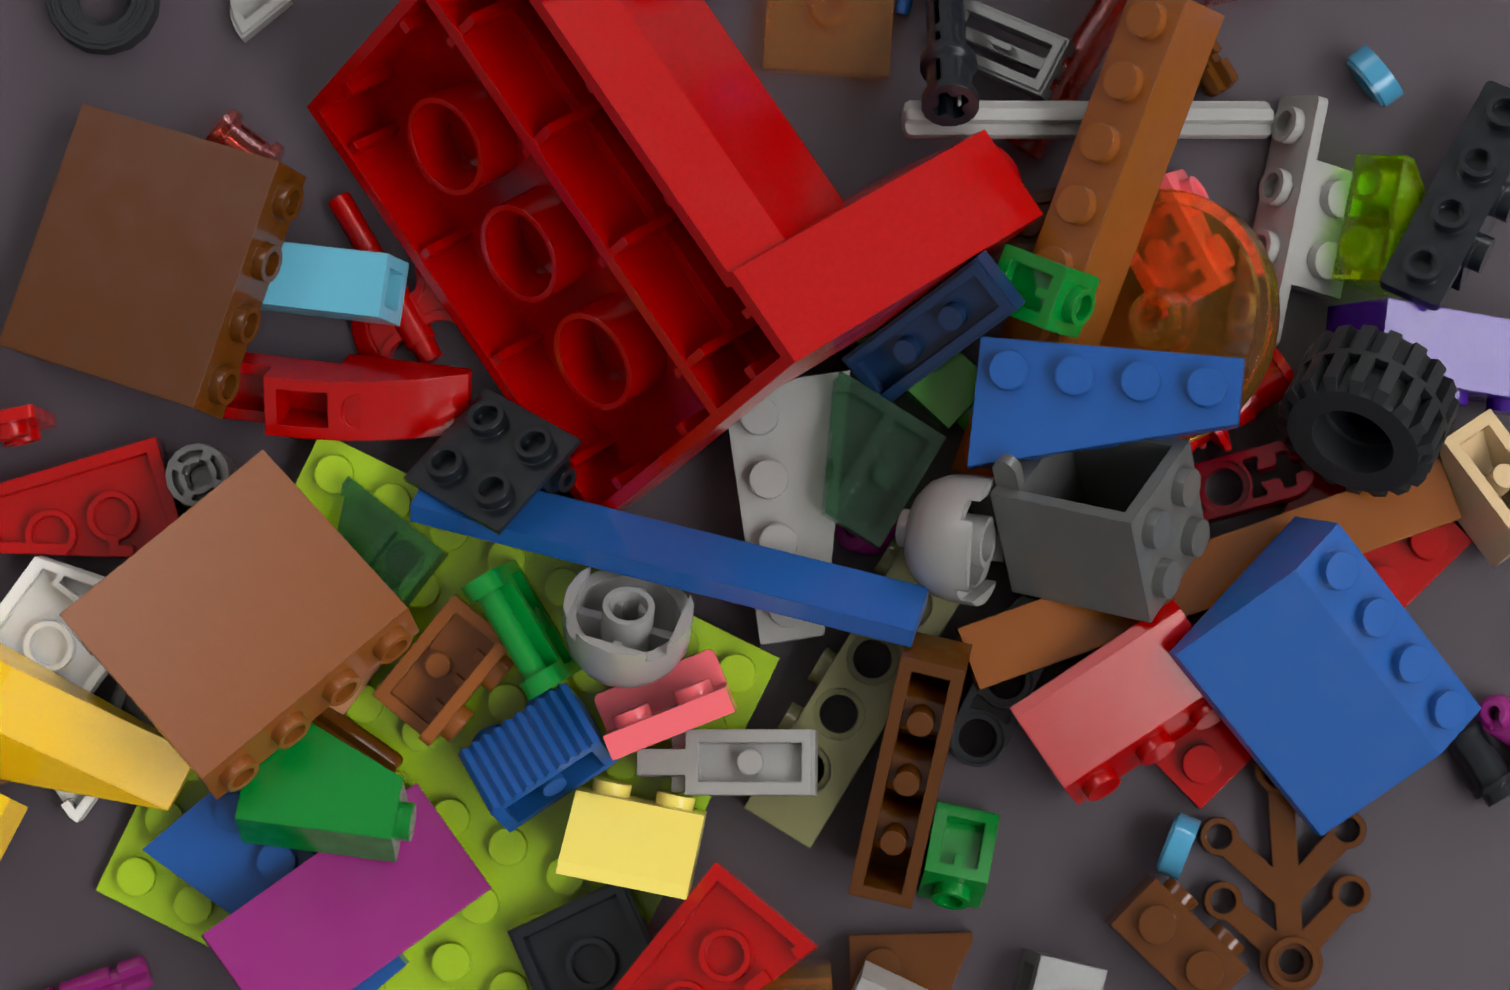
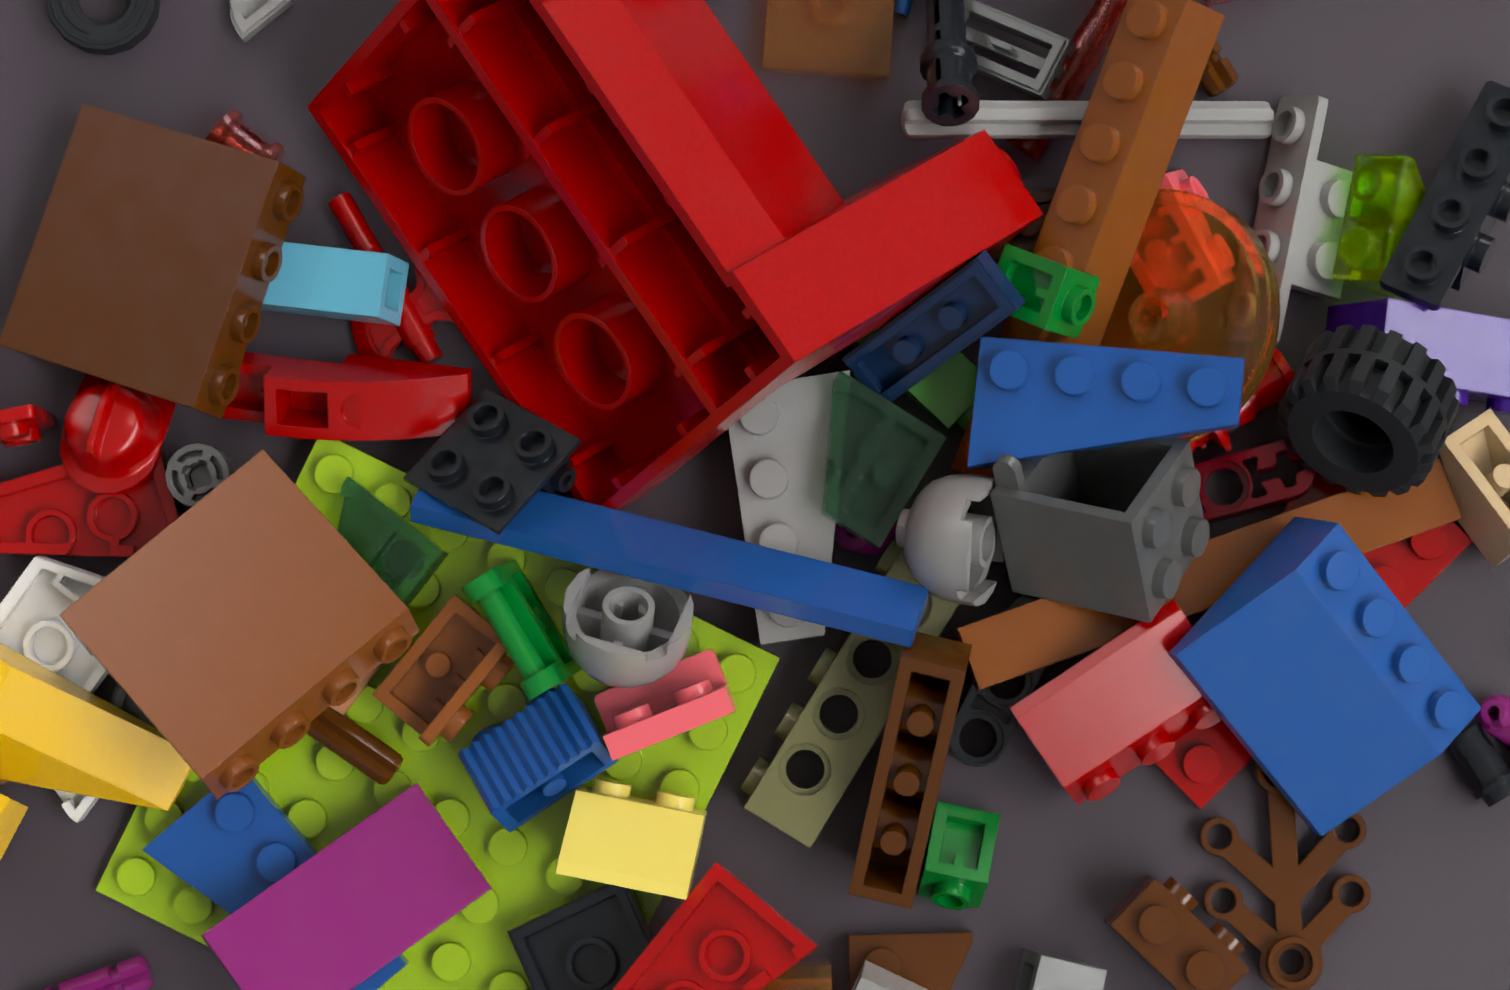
(112, 435): none -> red piece
(326, 801): green slope -> none
(737, 762): light grey hinge -> none
(1177, 845): dark azure tile -> none
(1373, 76): dark azure tile -> none

